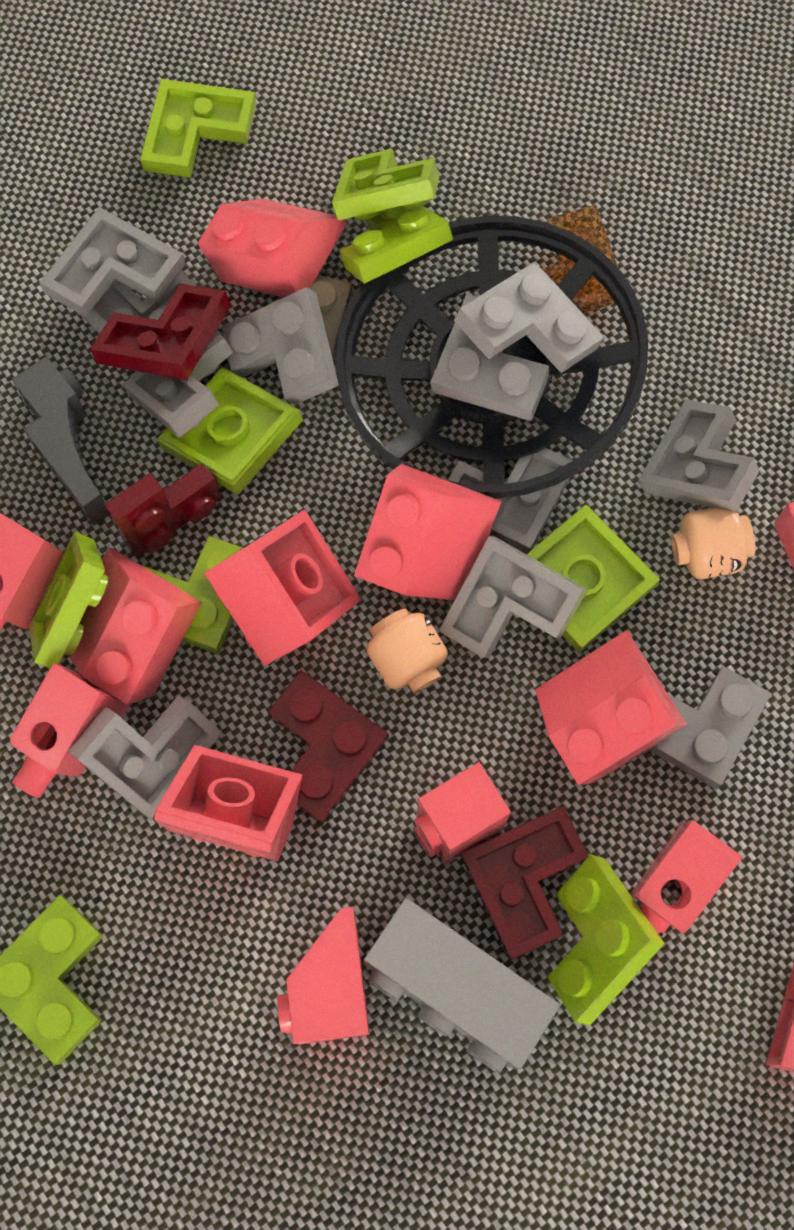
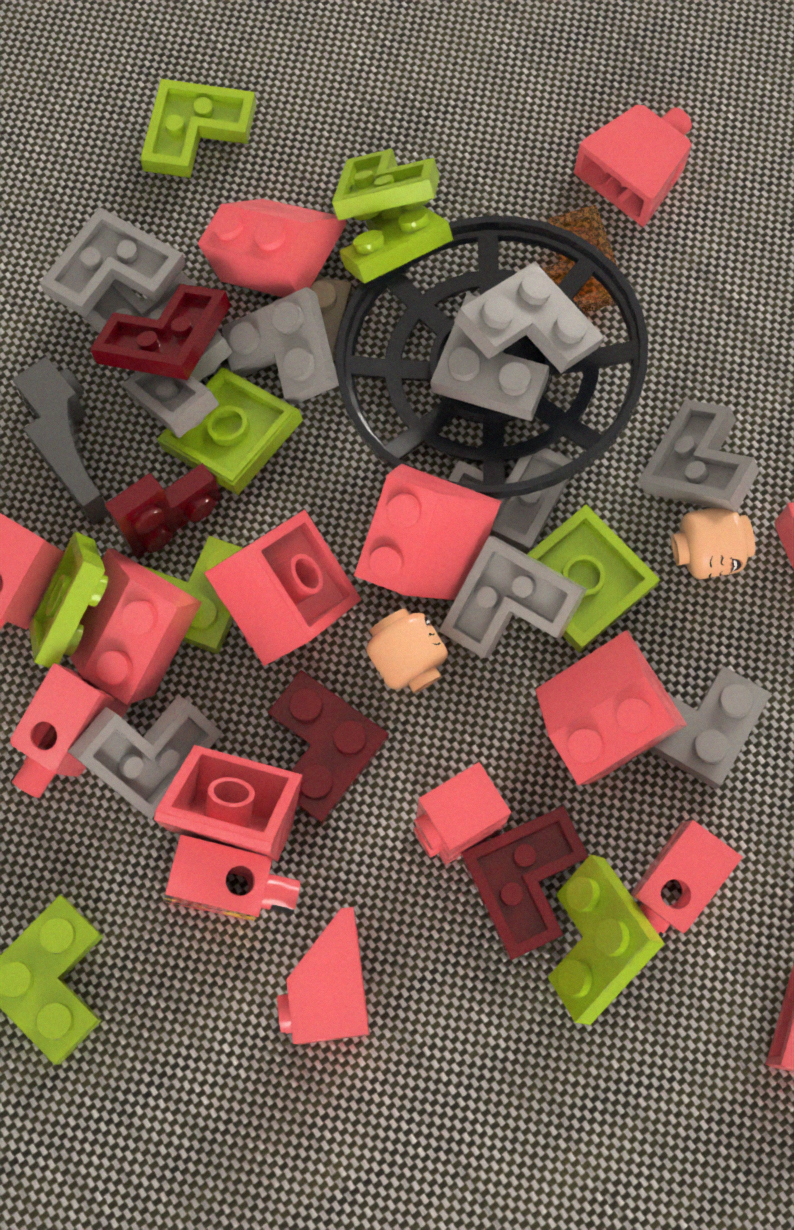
(201, 874): none -> coral torso
(459, 988): light grey brick -> none
(636, 159): none -> coral torso

